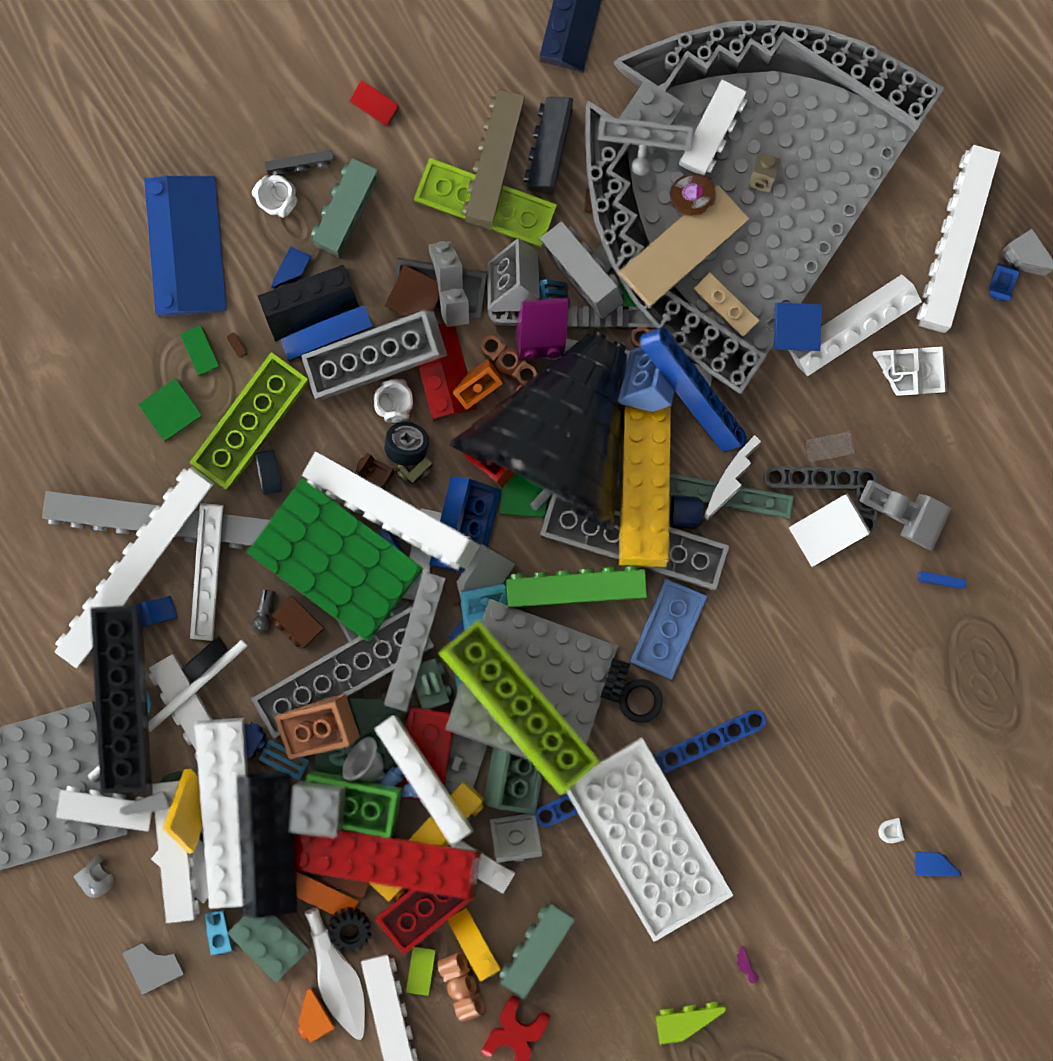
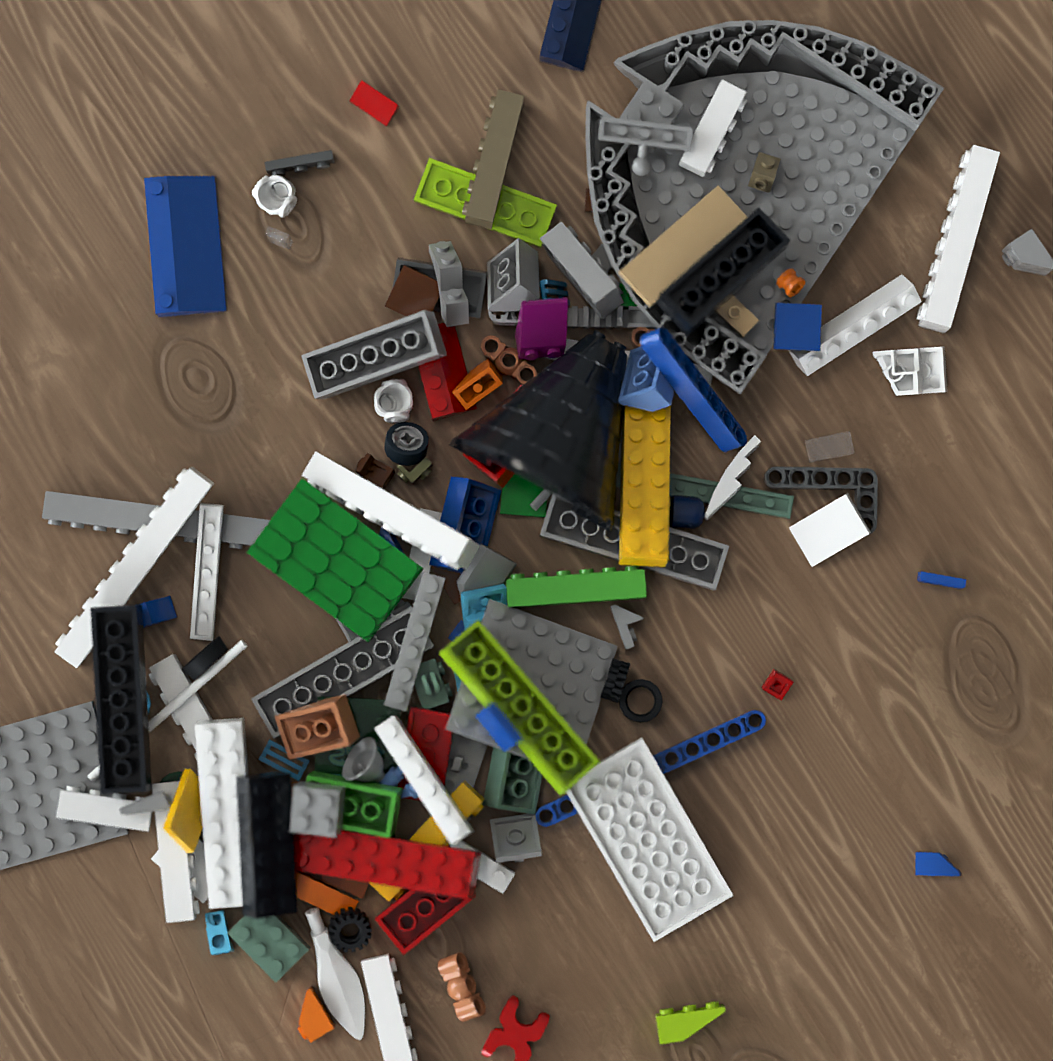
(87, 881): light grey helmet -> none
(151, 969): light grey tile -> none
(170, 410): green tile -> none
(199, 350): green tile -> none
(236, 344): reddish brown tile -> none
(250, 421): lime brick -> none
(254, 739): blue brick -> none
(262, 623): dark grey pin -> none
(268, 472): black wheel -> none
(279, 238): none -> clear tile
(291, 267): blue slope -> none
(297, 622): reddish brown brick -> none
(308, 302): black slope -> none
(326, 332): blue slope -> none
(345, 208): sand green brick -> none
(420, 971): lime tile -> none
(473, 944): yellow slope -> none
(499, 727): none -> blue tile
(537, 949): sand green brick -> none
(549, 145): black slope -> none
(623, 618): none -> light grey slope
(668, 629): medium blue tile -> none
(692, 194): reddish brown tile -> none
(722, 271): none -> black brick
(744, 964): magenta piece -> none
(777, 684): none -> red tile
(790, 282): none -> orange wheel
(891, 831): white tile -> none
(921, 520): light grey plate -> none
(1003, 282): blue bracket -> none

